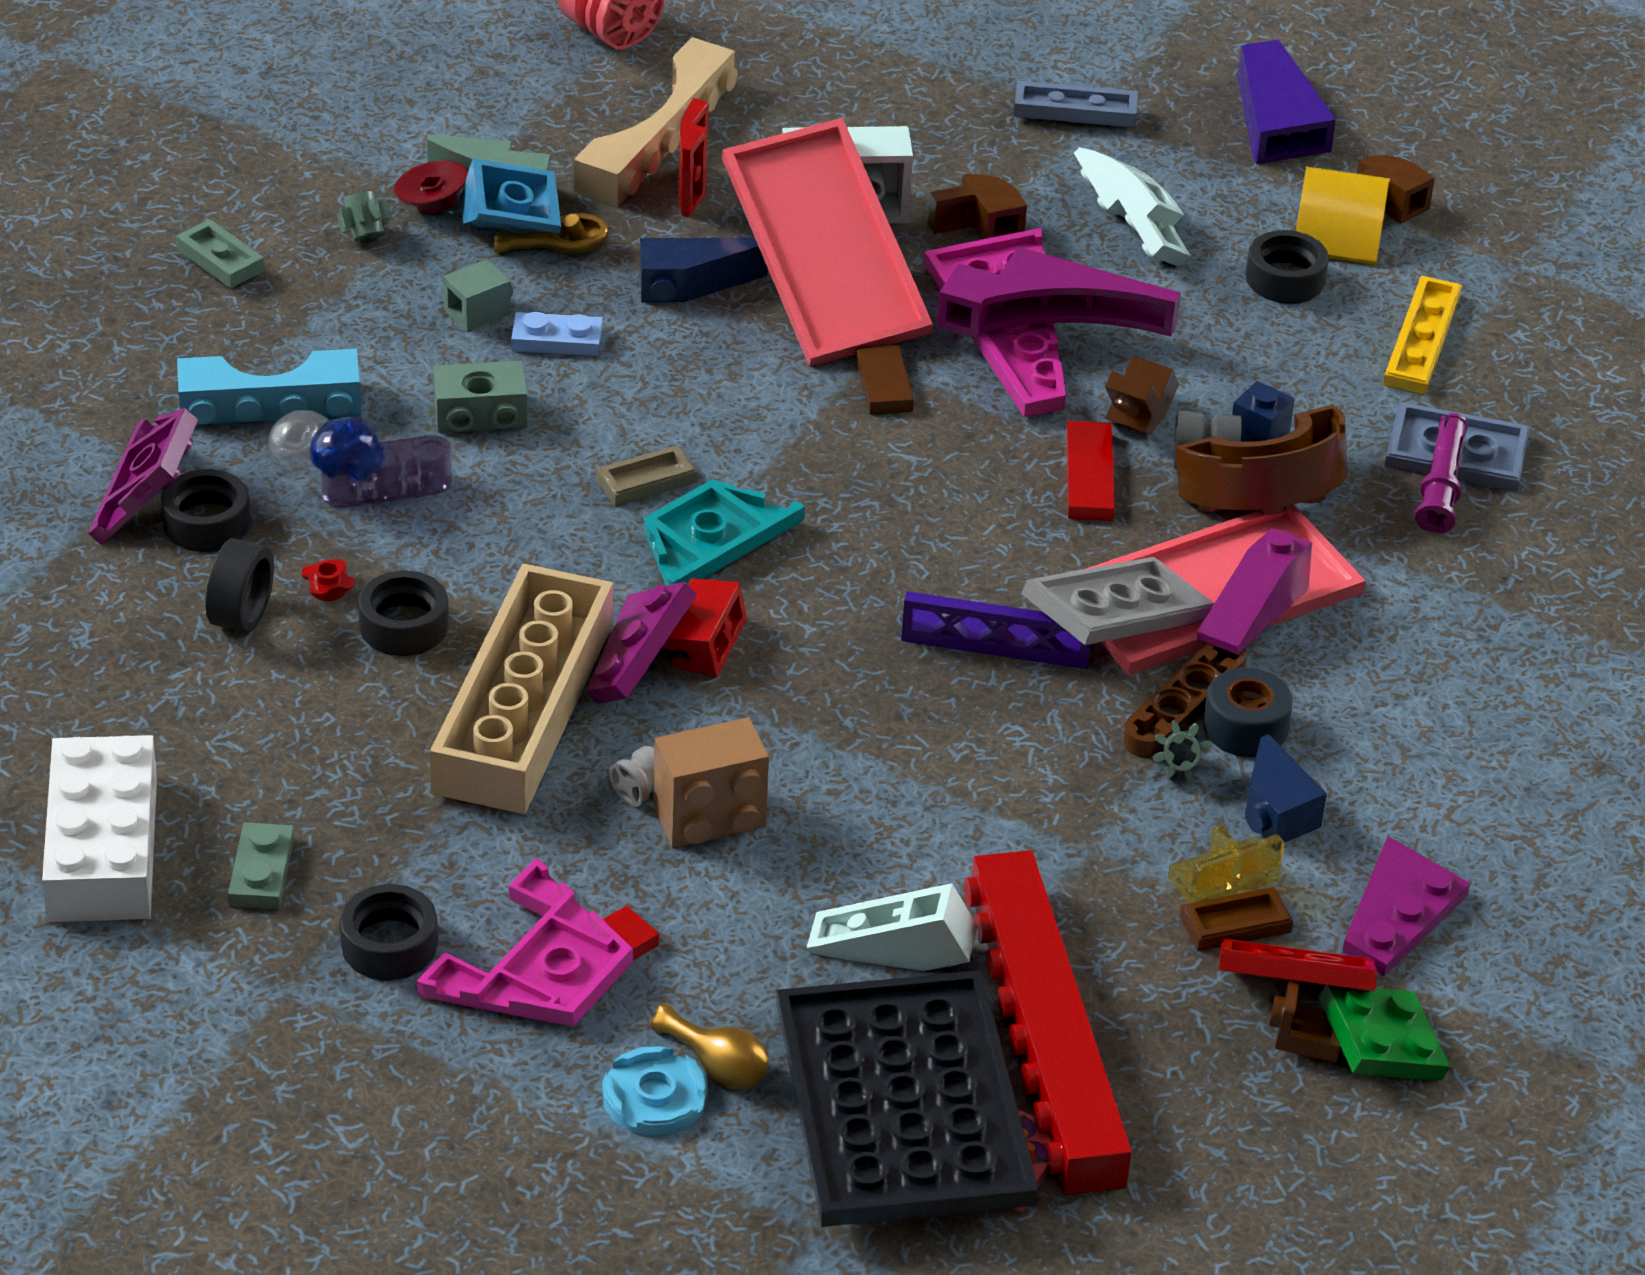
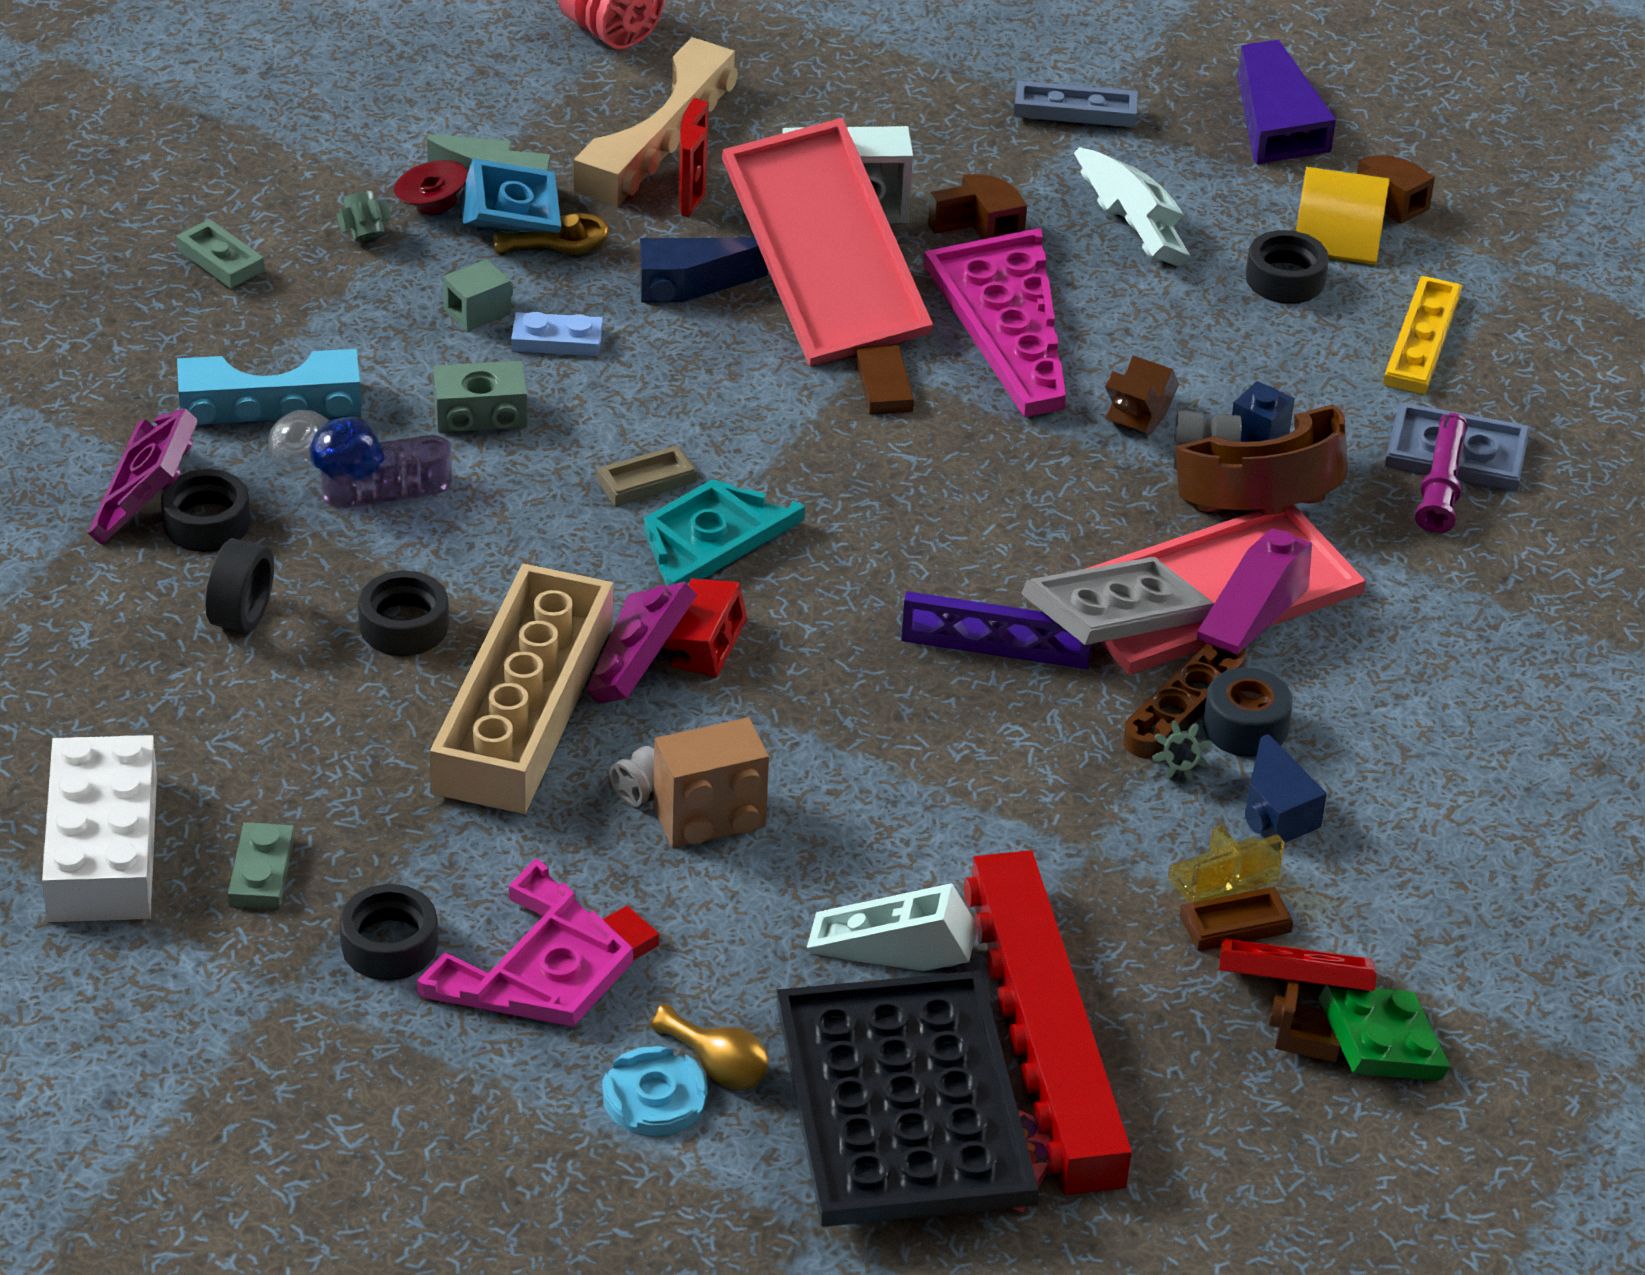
(328, 579): red plate -> none
(1052, 290): magenta arch -> none
(1090, 470): red tile -> none
(1401, 905): magenta wing -> none

